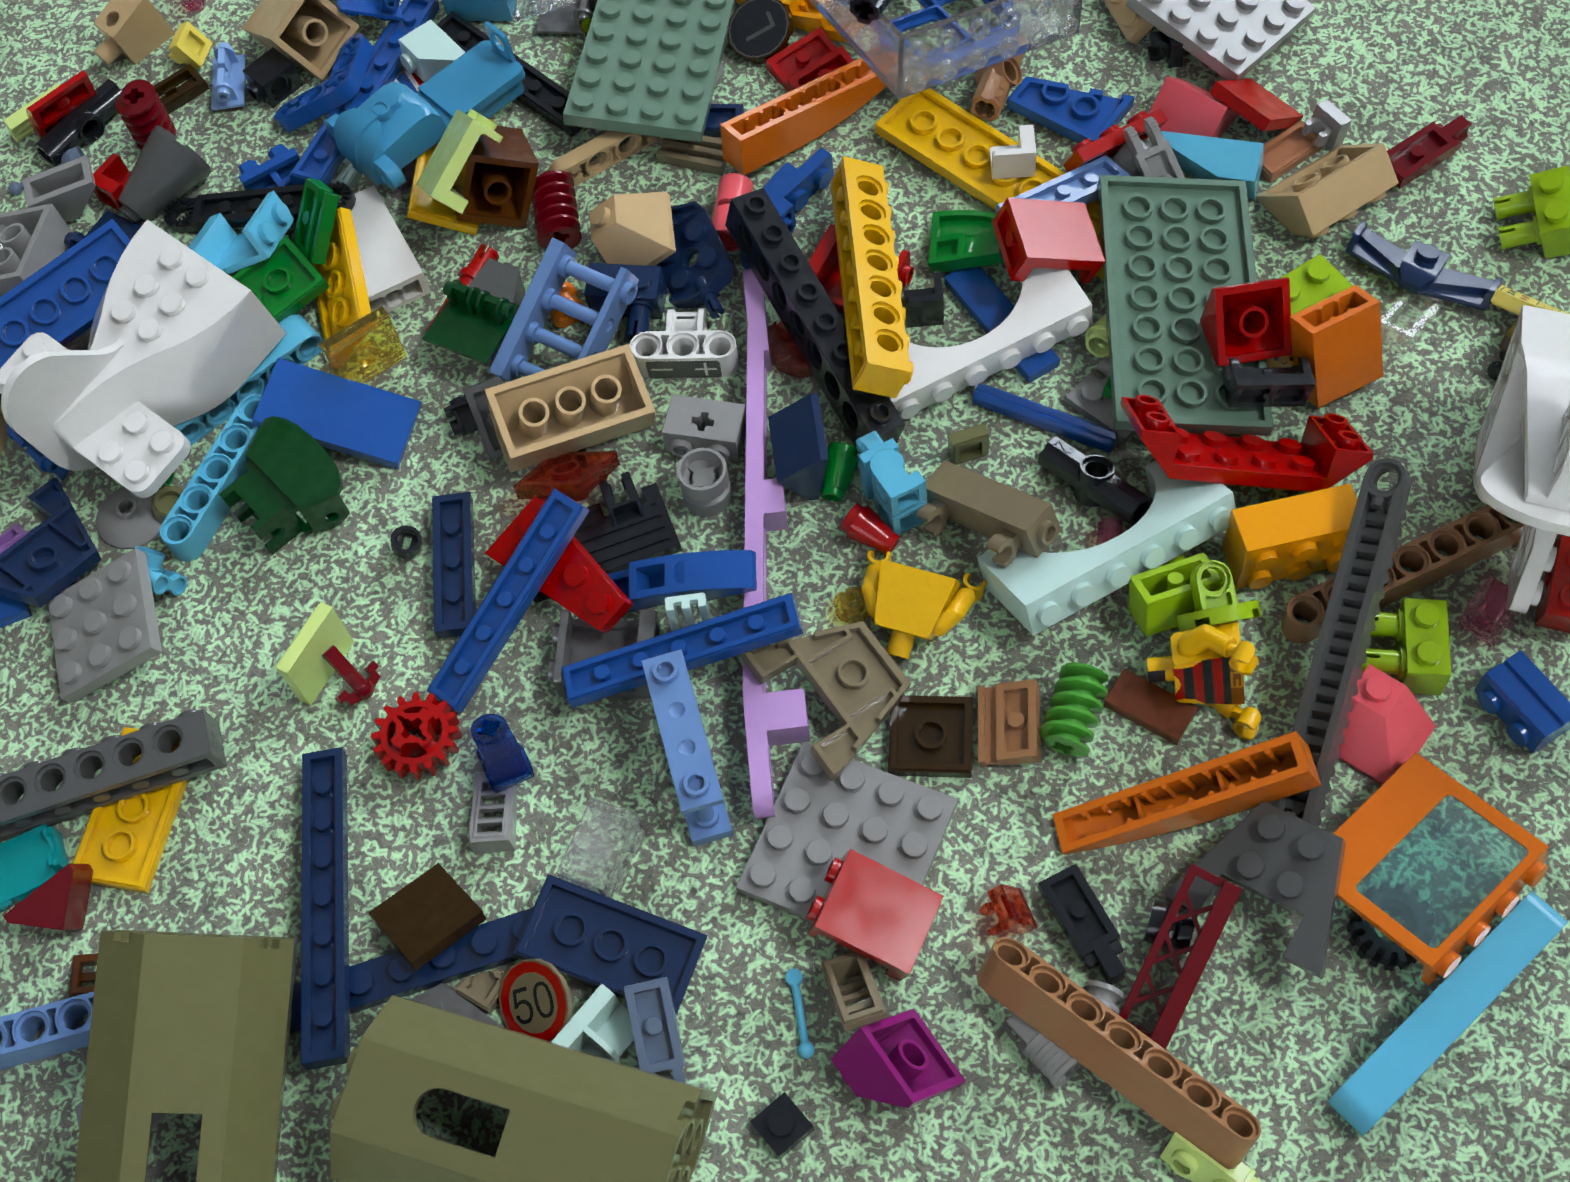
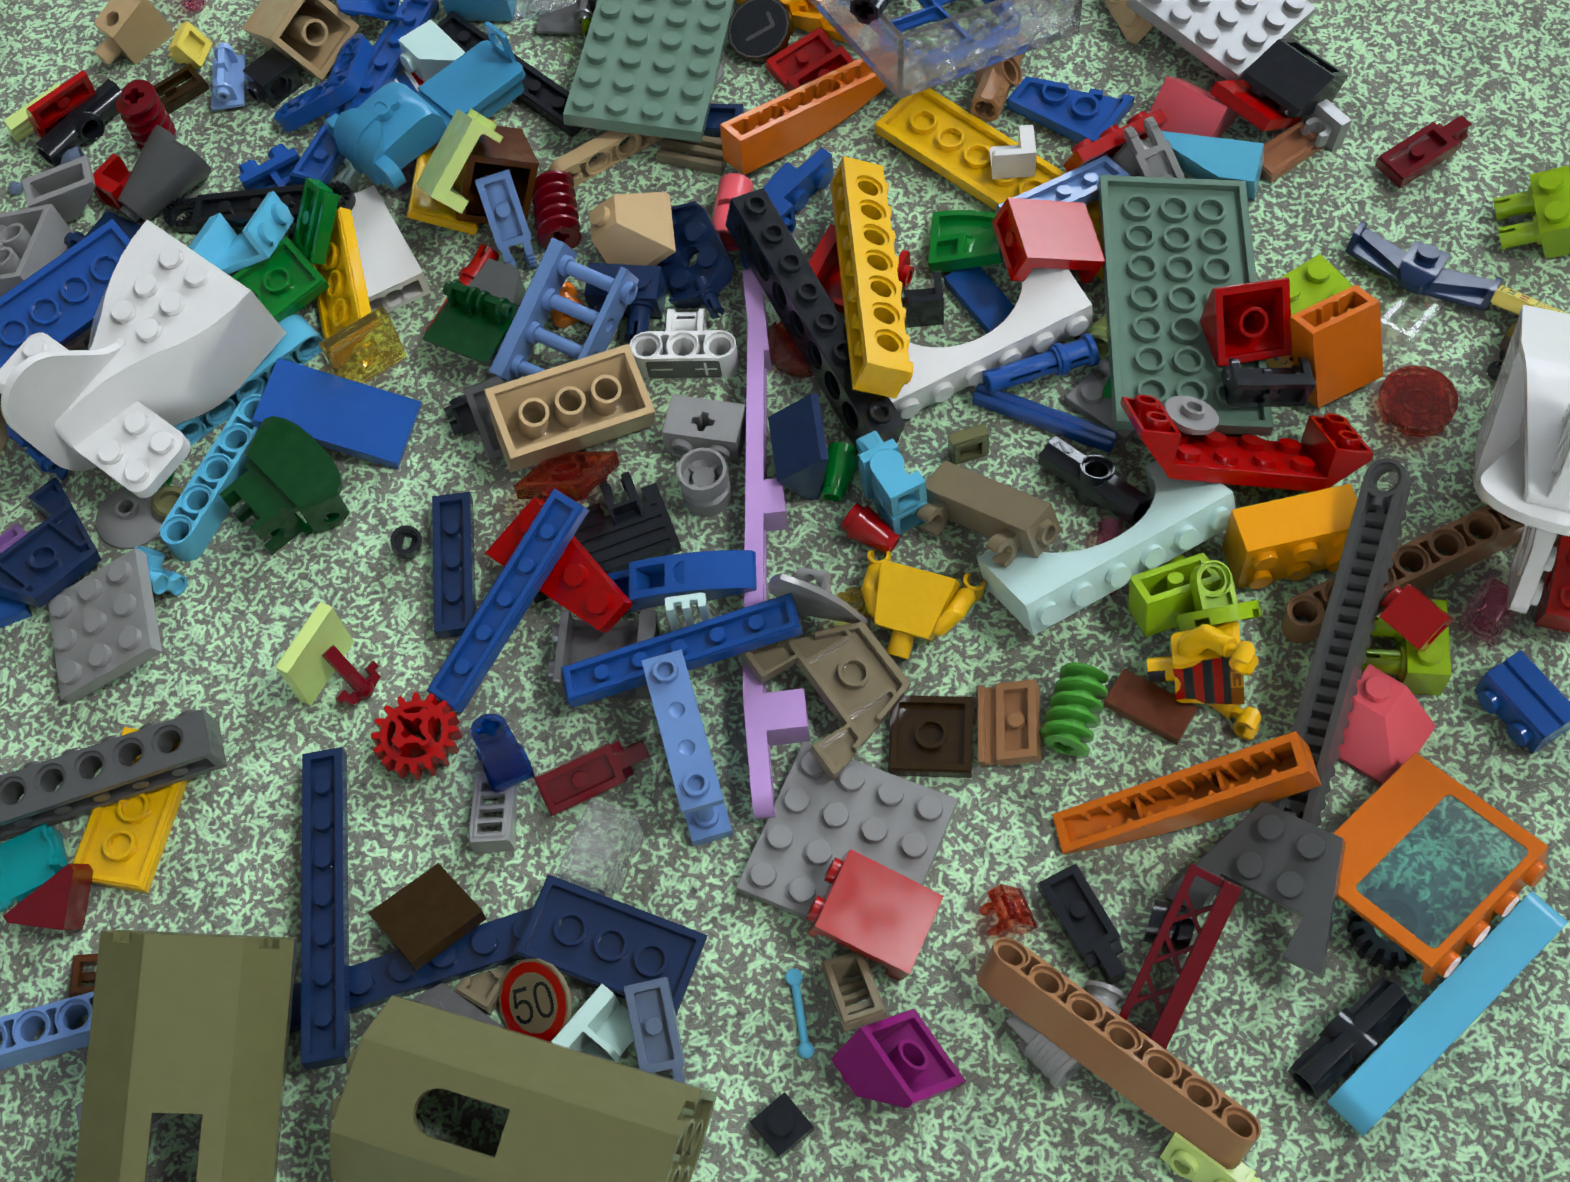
(505, 215): none -> medium blue hinge
(588, 774): none -> dark red hinge
(812, 599): none -> light grey shield
(1057, 360): none -> blue pin
(1165, 46): black tile -> none
(1192, 415): none -> light grey piece
(1294, 78): none -> black slope
(1330, 189): tan slope -> none
(1349, 1038): none -> black piece
(1414, 616): none -> red brick
(1417, 400): none -> clear red tile

